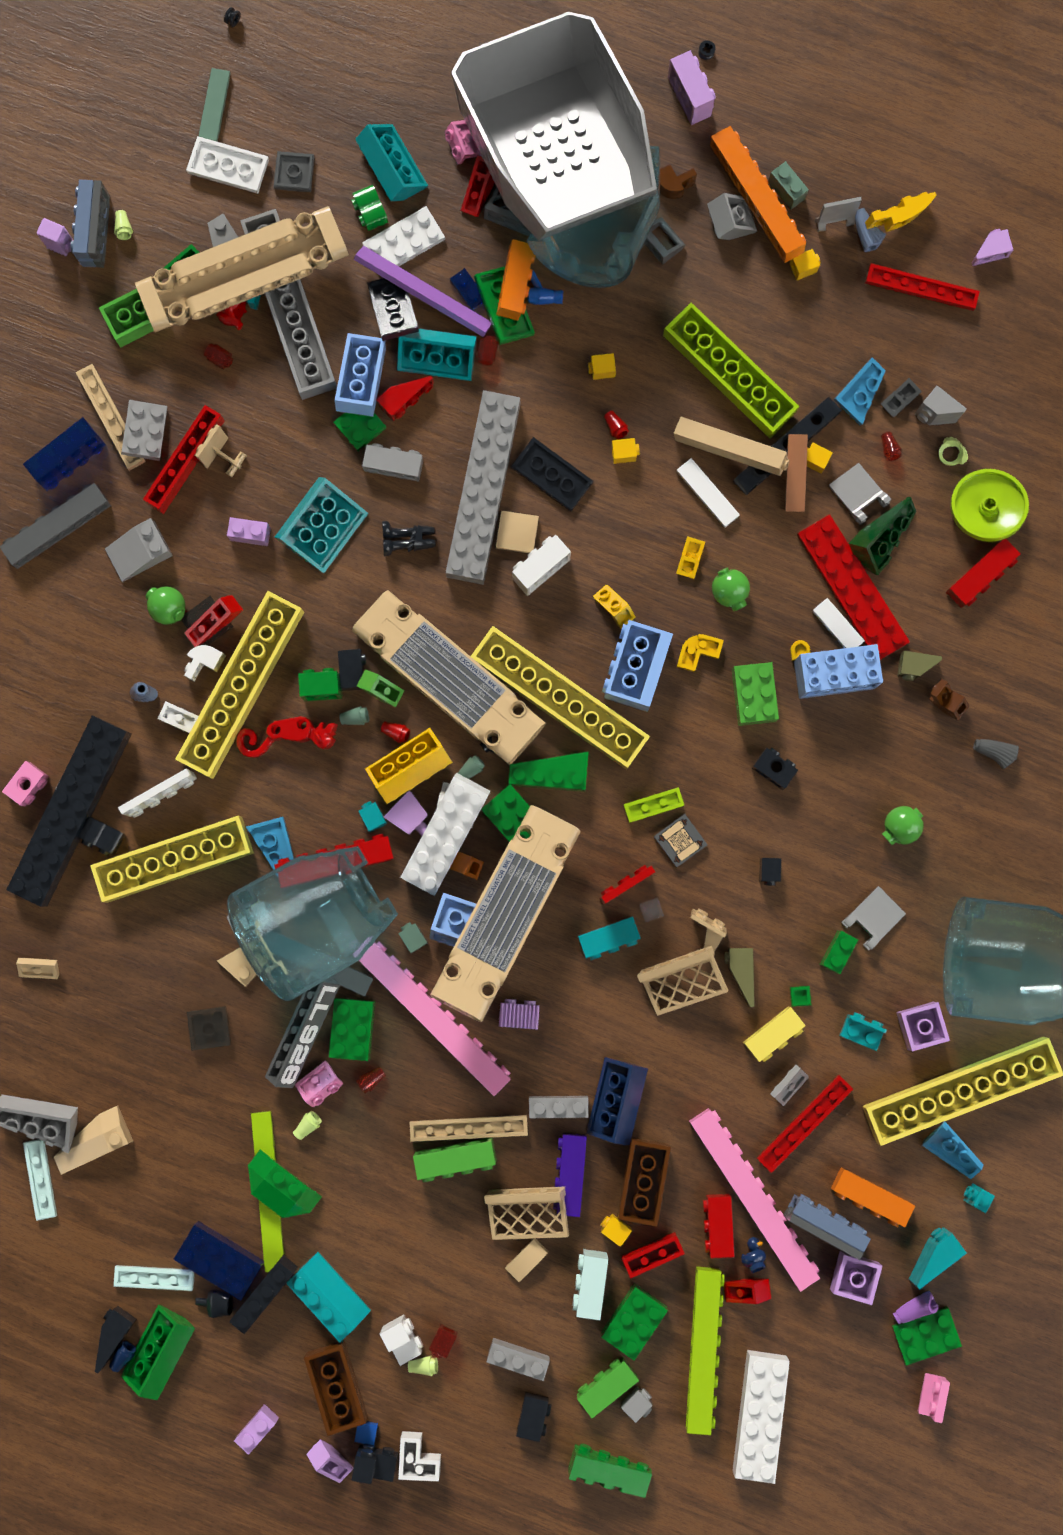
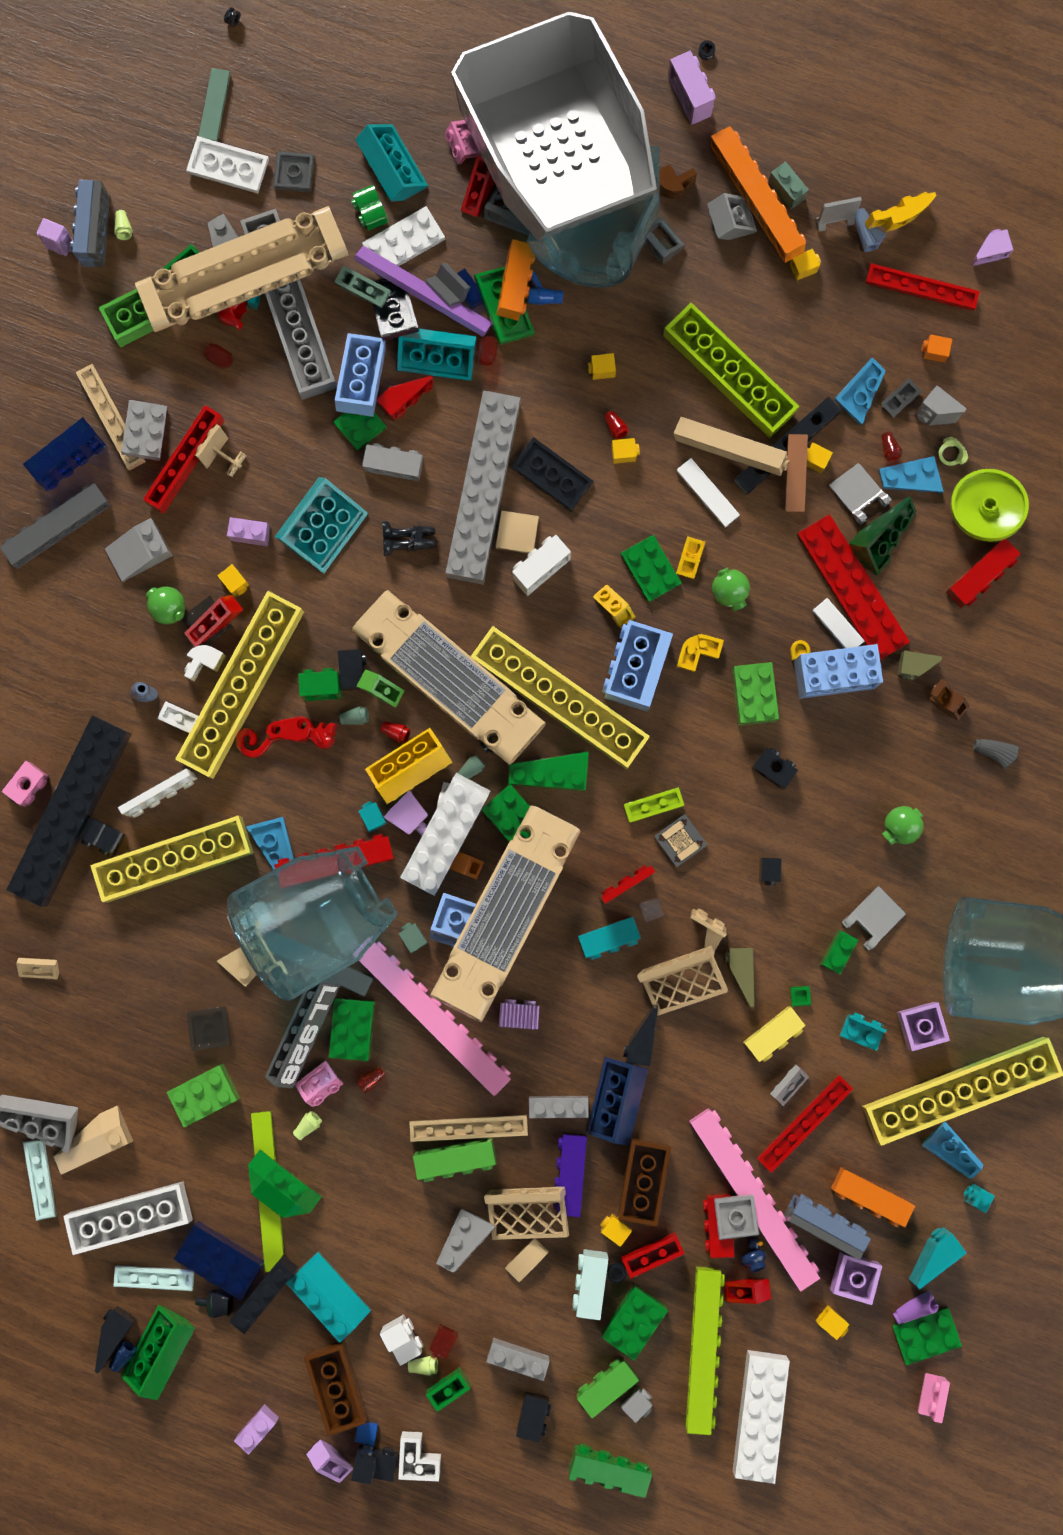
(128, 1218): none -> white brick
(203, 1095): none -> bright green brick
(233, 581): none -> yellow brick
(362, 287): none -> sand green slope
(448, 285): none -> dark grey panel
(448, 1389): none -> green brick
(463, 1239): none -> light grey wing
(616, 1272): none -> black plate
(641, 1042): none -> black slope
(650, 568): none -> green plate
(736, 1216): none -> light grey tile
(833, 1323): none -> yellow brick
(916, 475): none -> dark azure wing
(936, 348): none -> orange brick

